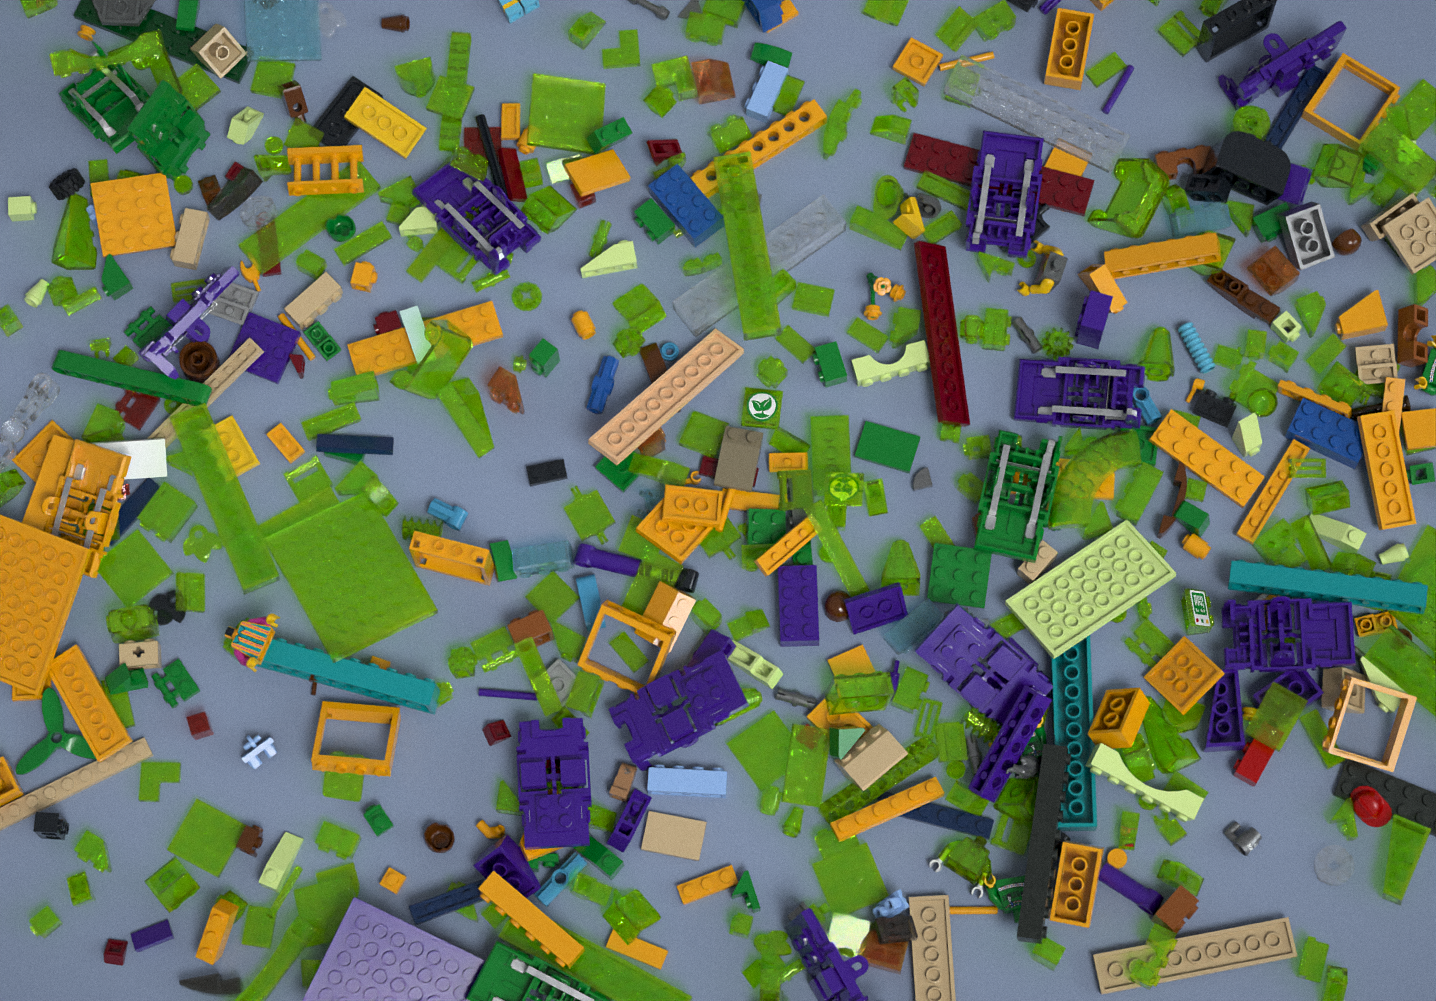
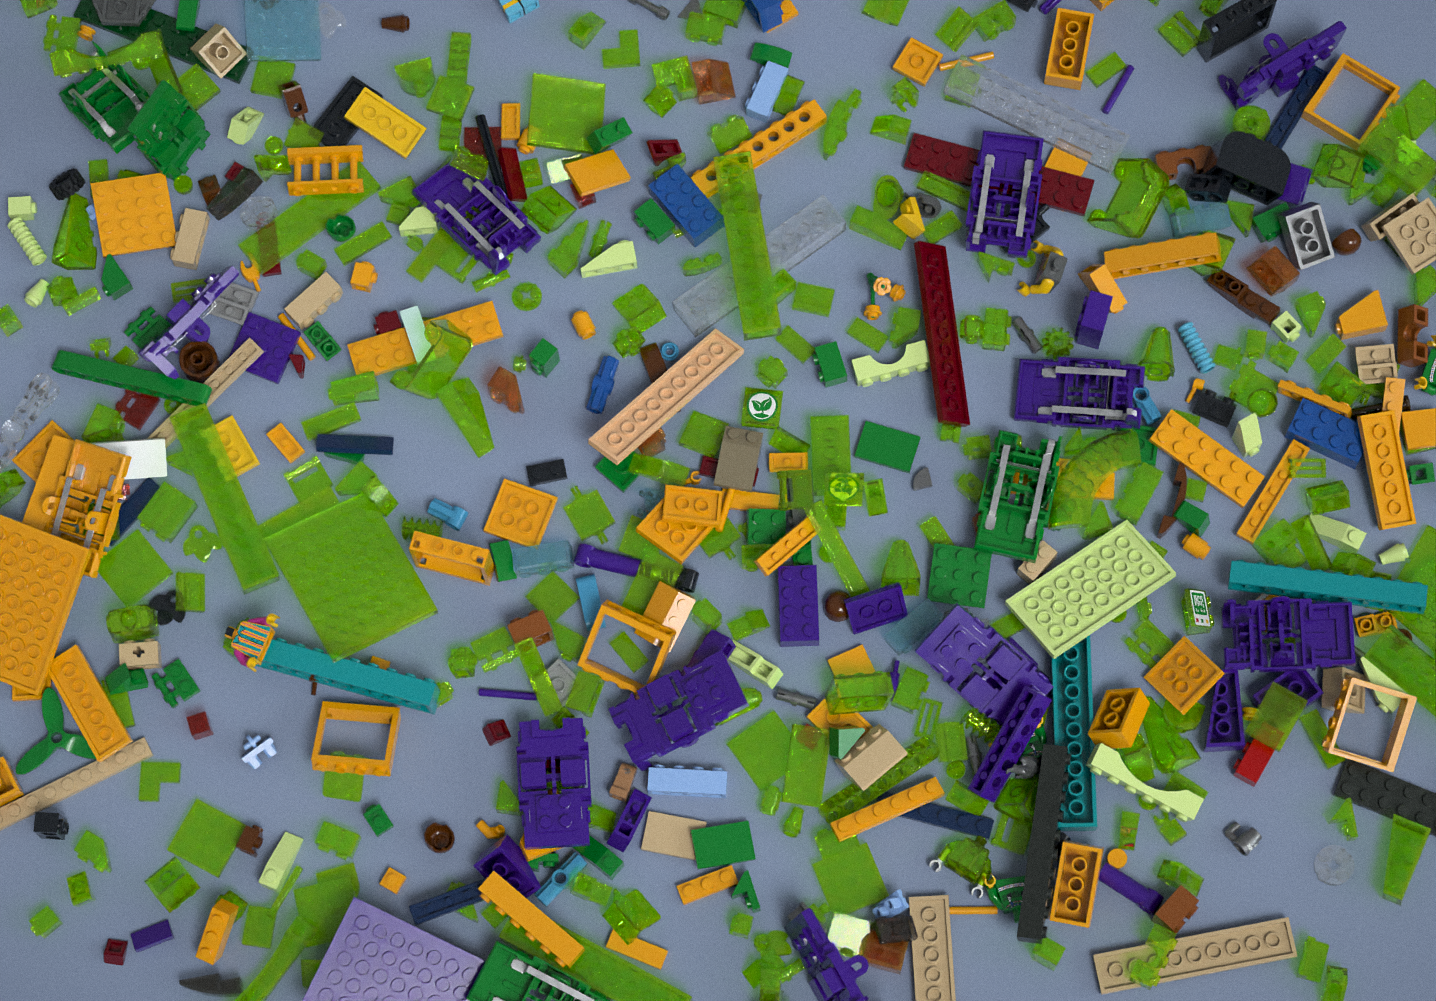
(27, 241): none -> yellowish green piece
(67, 33): none -> clear neon green plate
(520, 514): none -> light orange plate
(568, 254): none -> clear neon green slope
(722, 845): none -> green tile
(1370, 806): red piece -> none

